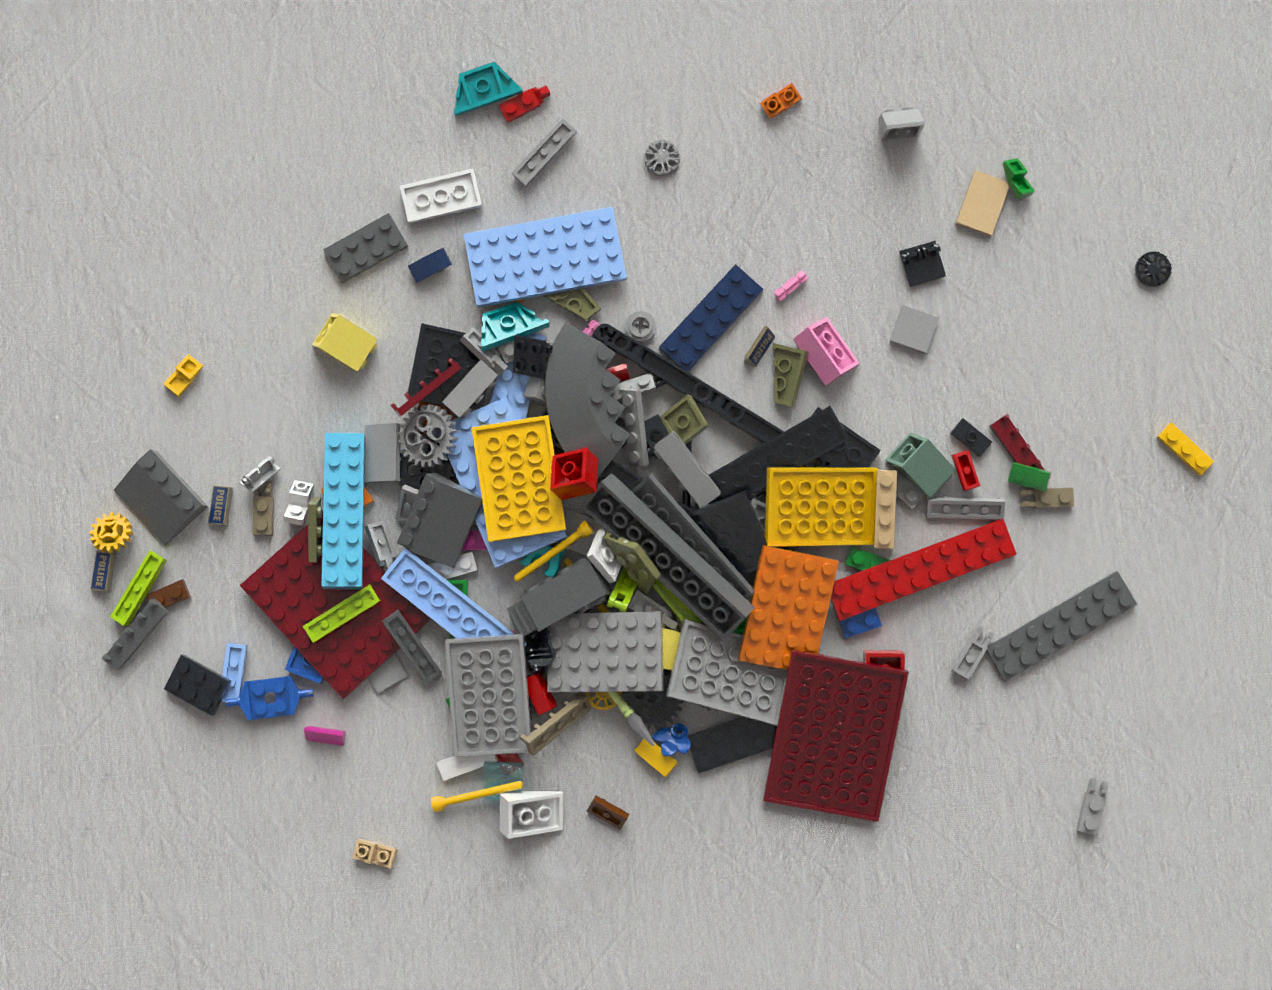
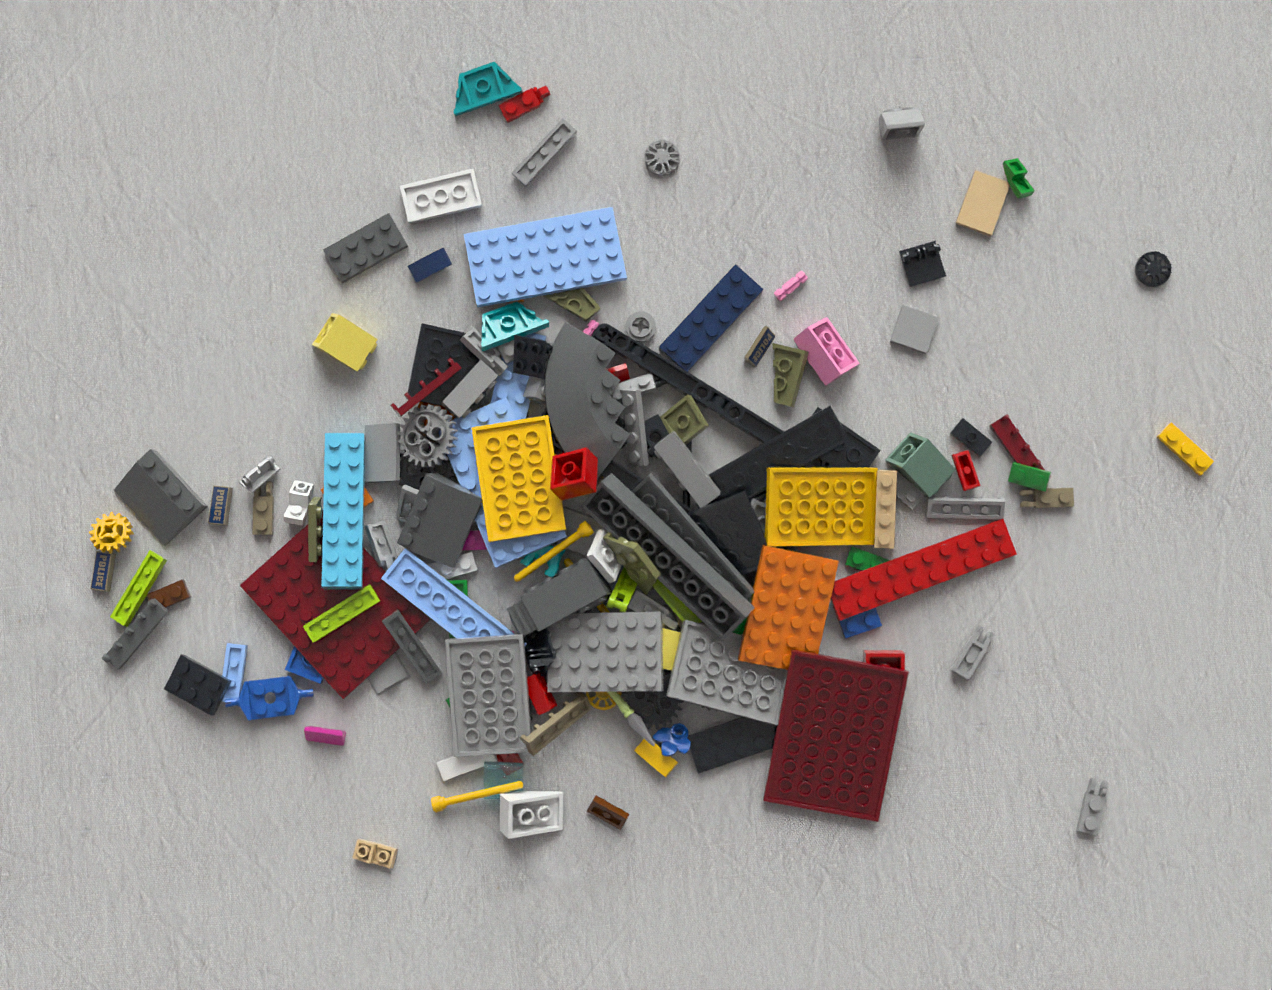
(184, 375): yellow slope -> none
(781, 101): orange slope -> none
(1060, 626): dark grey plate -> none

